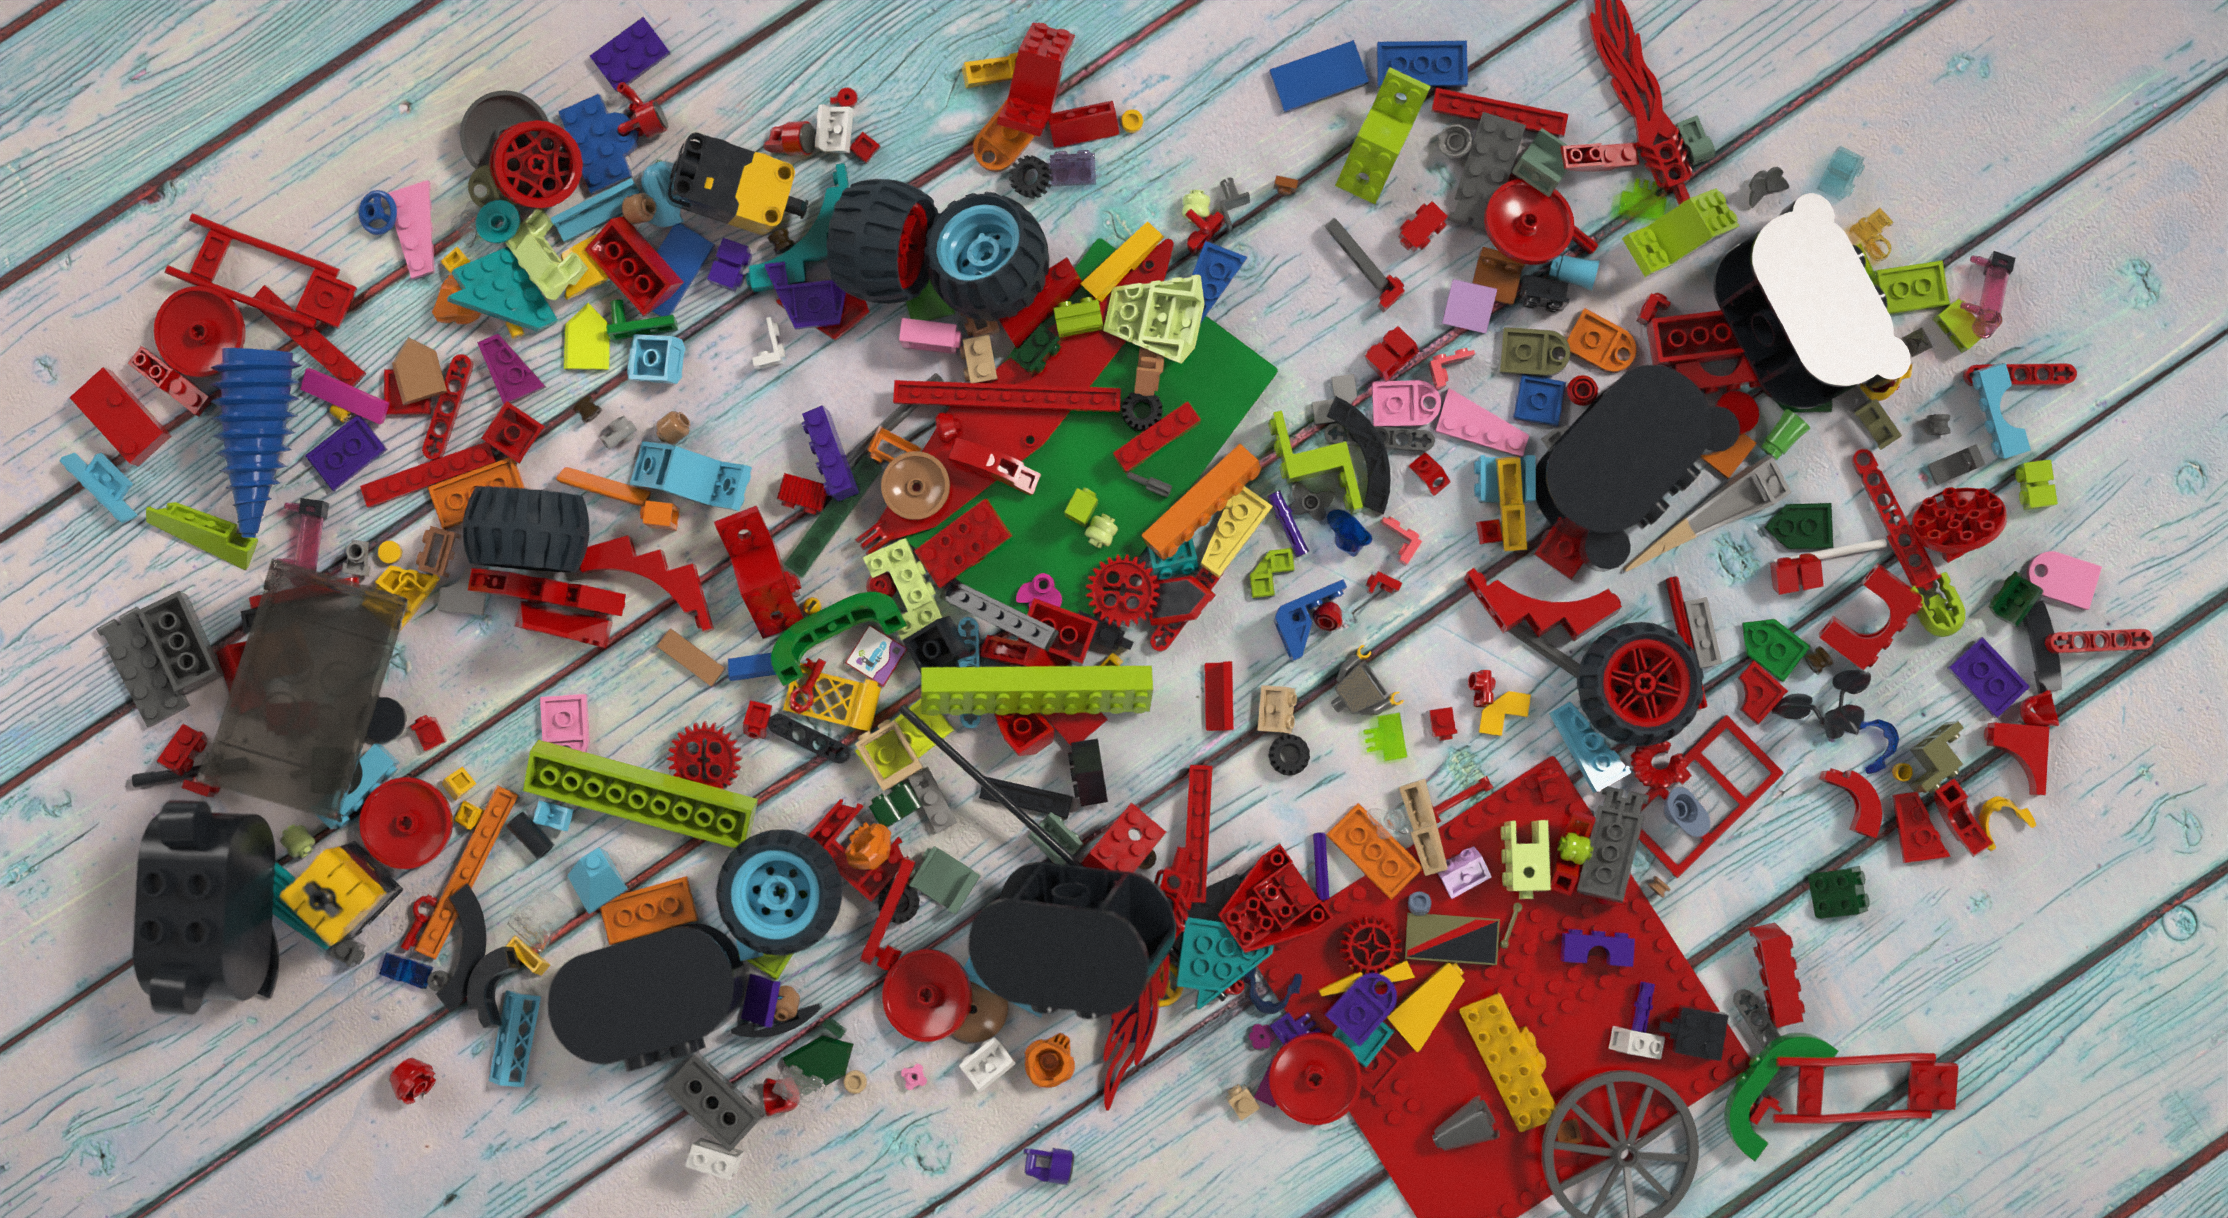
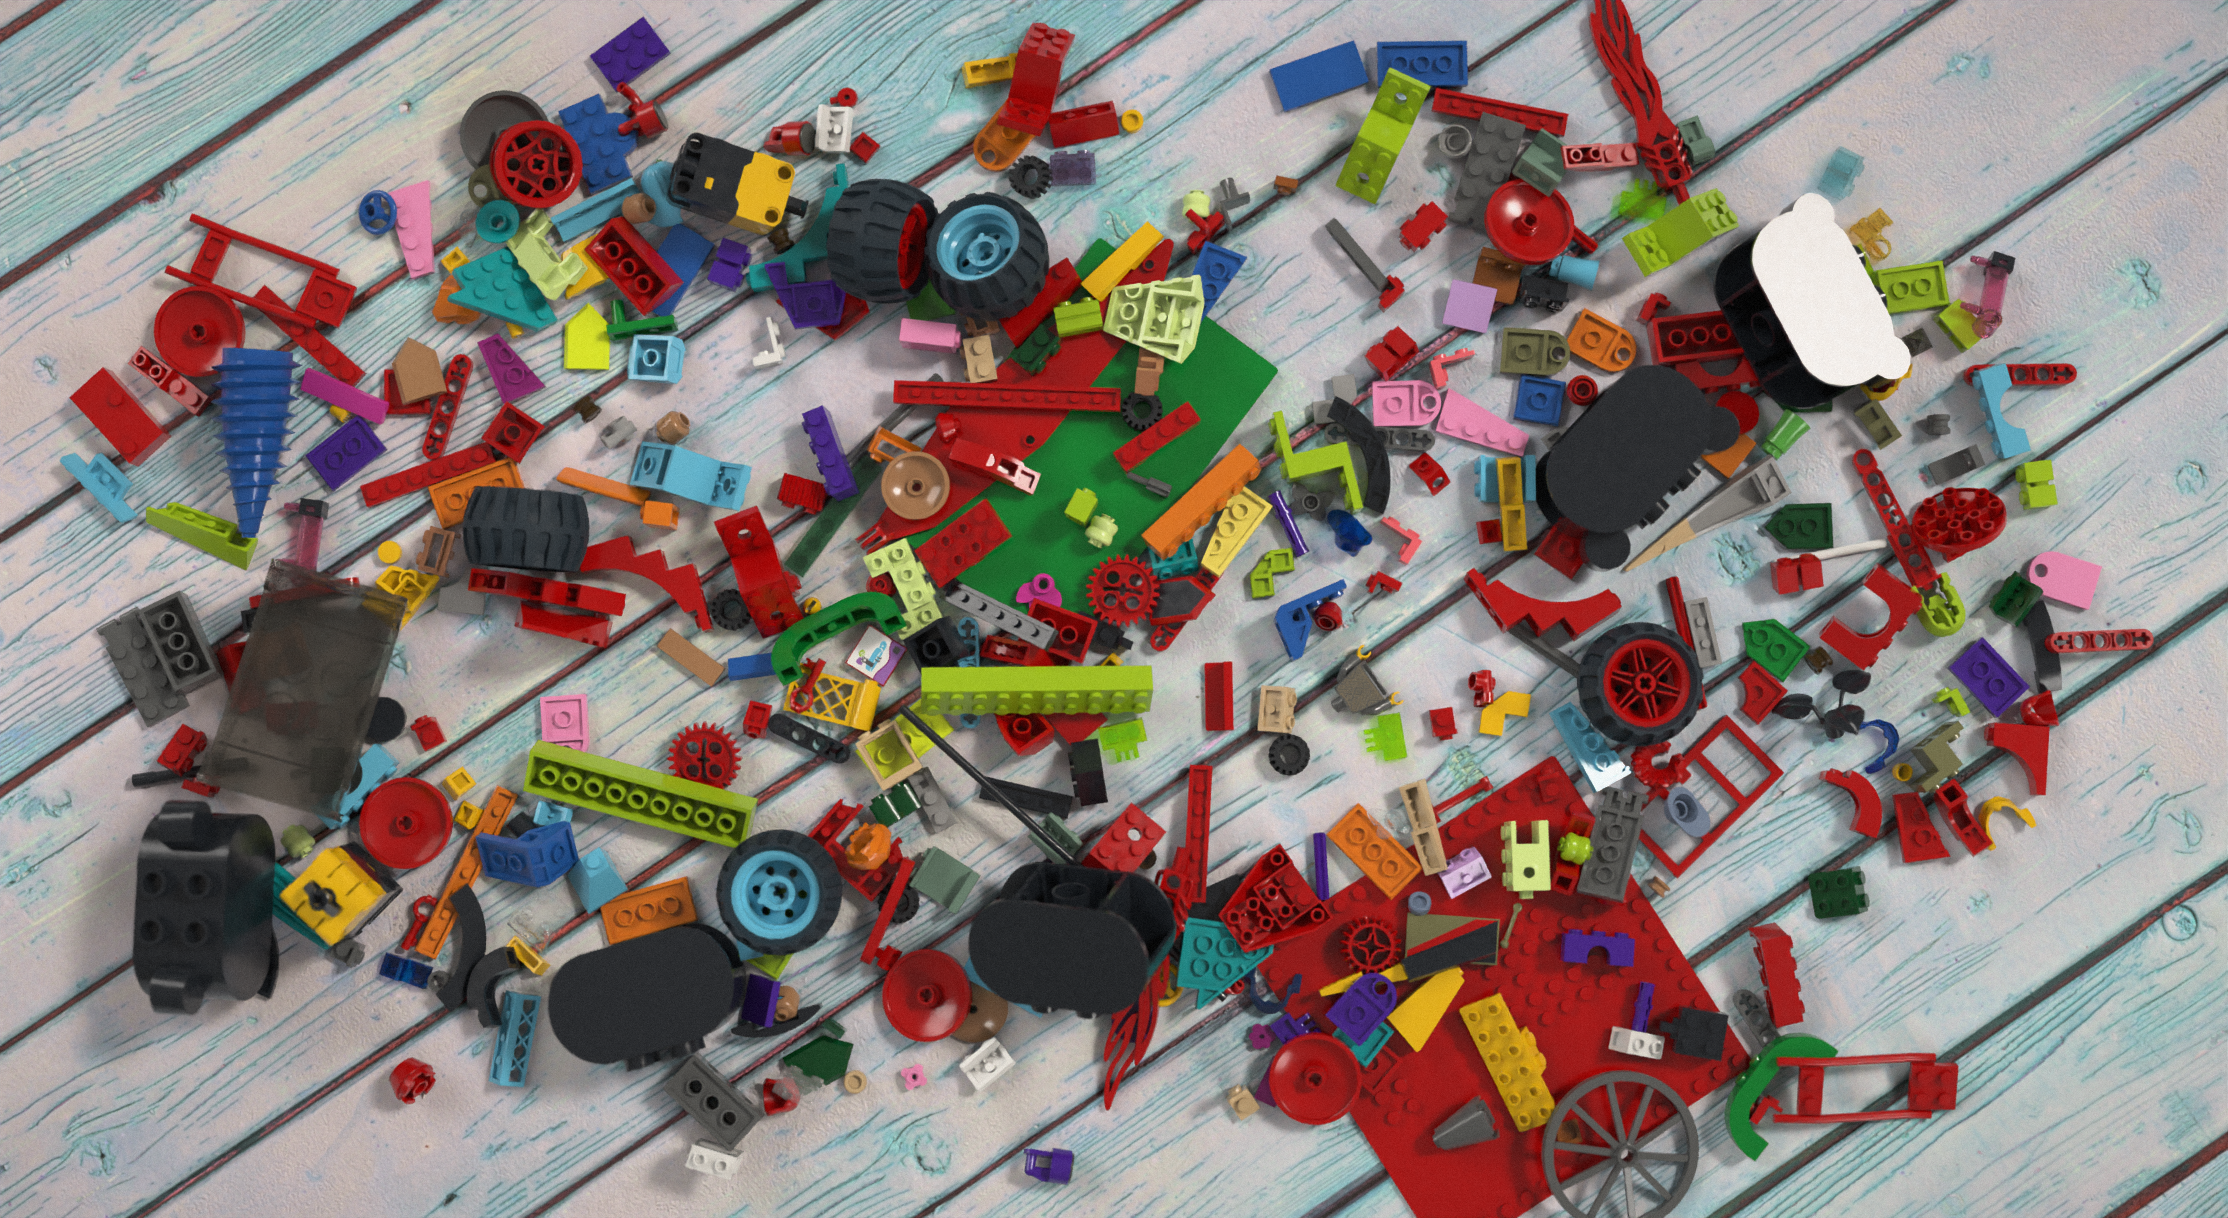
(355, 564): light grey plate -> none
(531, 859): none -> blue bracket
(718, 610): none -> black tyre
(1049, 1061): orange helmet -> none
(1123, 737): none -> clear neon green hinge
(1448, 957): none -> black tile
(1765, 182): dark grey animal -> none
(1955, 703): none -> lime bracket

